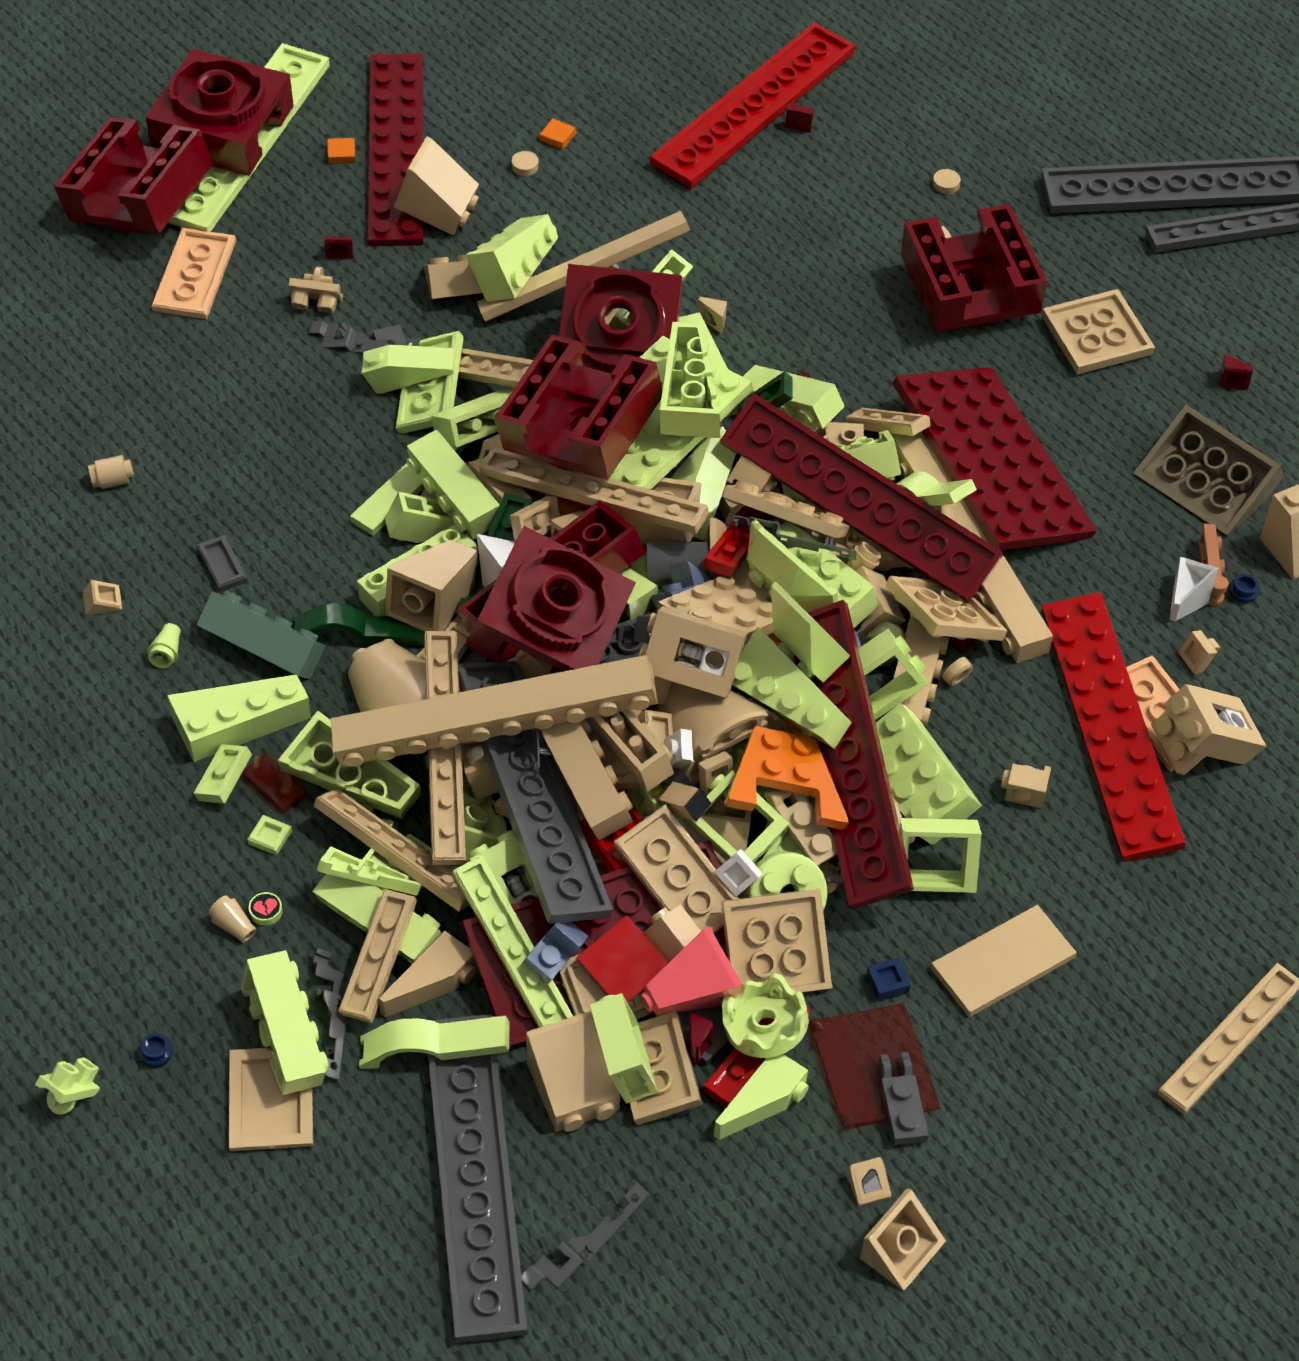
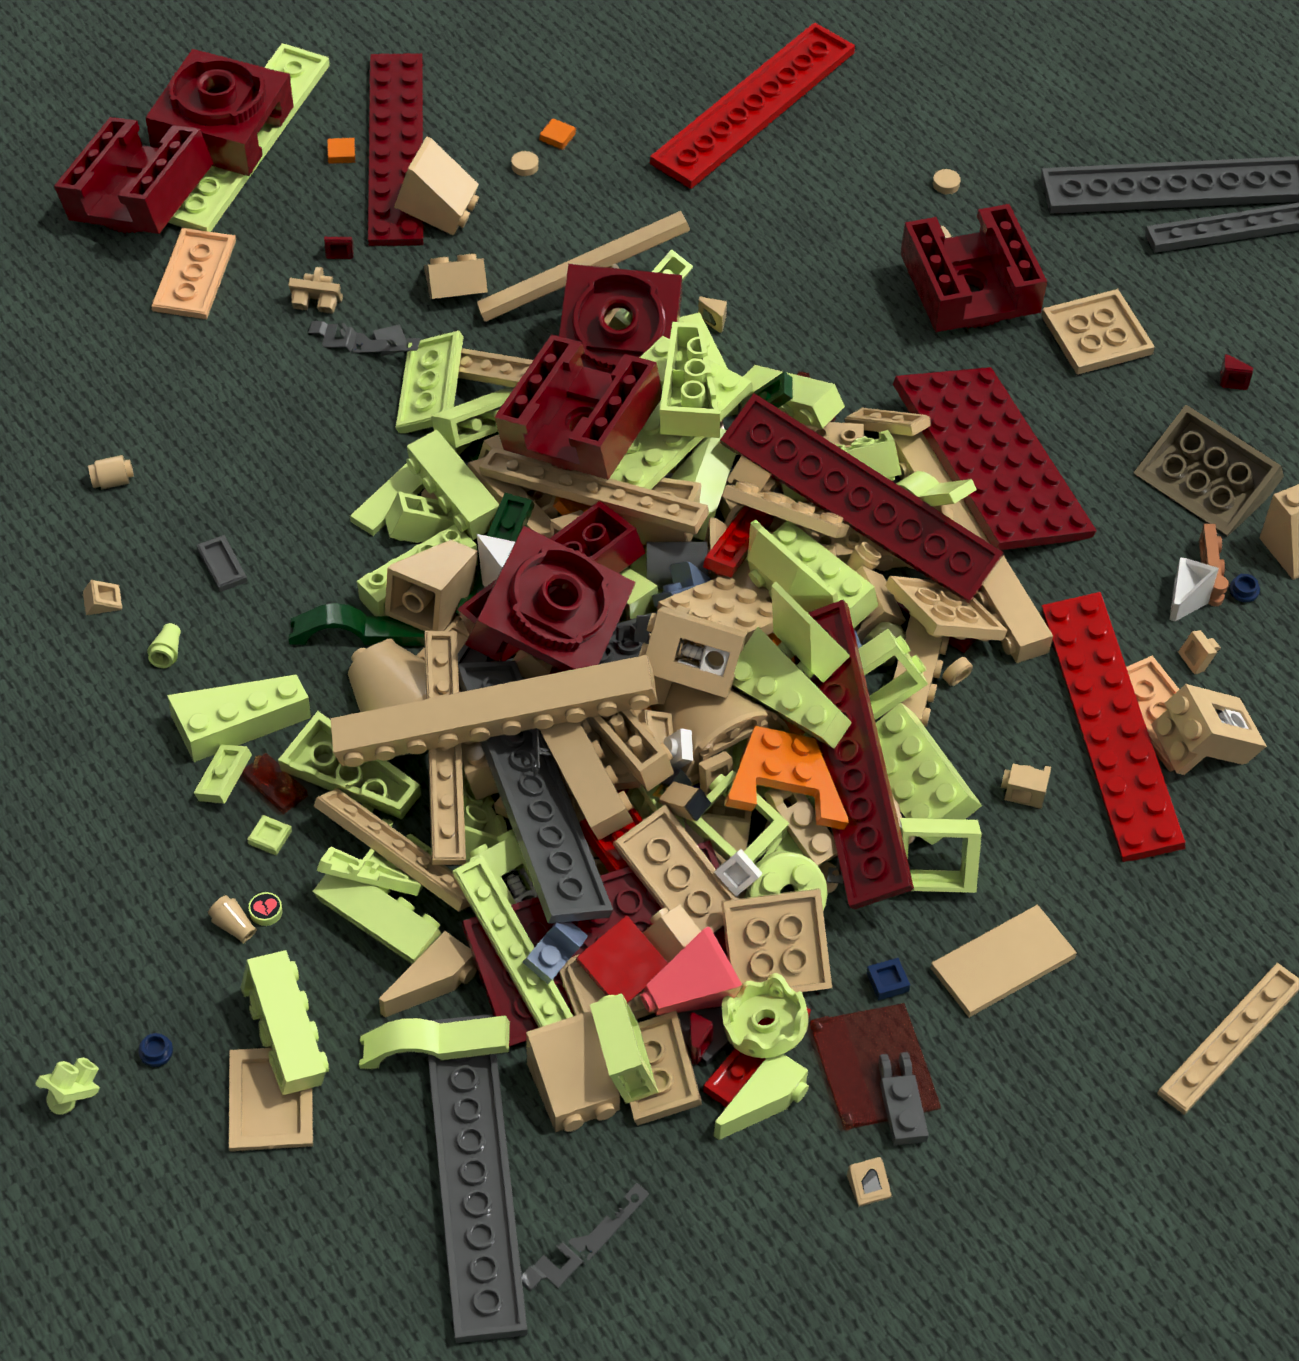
(261, 635): sand green brick -> none
(337, 1021): dark grey piece -> none
(377, 955): tan tile -> none
(402, 365): yellowish green slope -> none
(512, 257): yellowish green wedge -> none
(536, 516): tan plate -> none
(792, 542): dark grey piece -> none
(799, 117): dark red tile -> none
(902, 1241): tan slope -> none

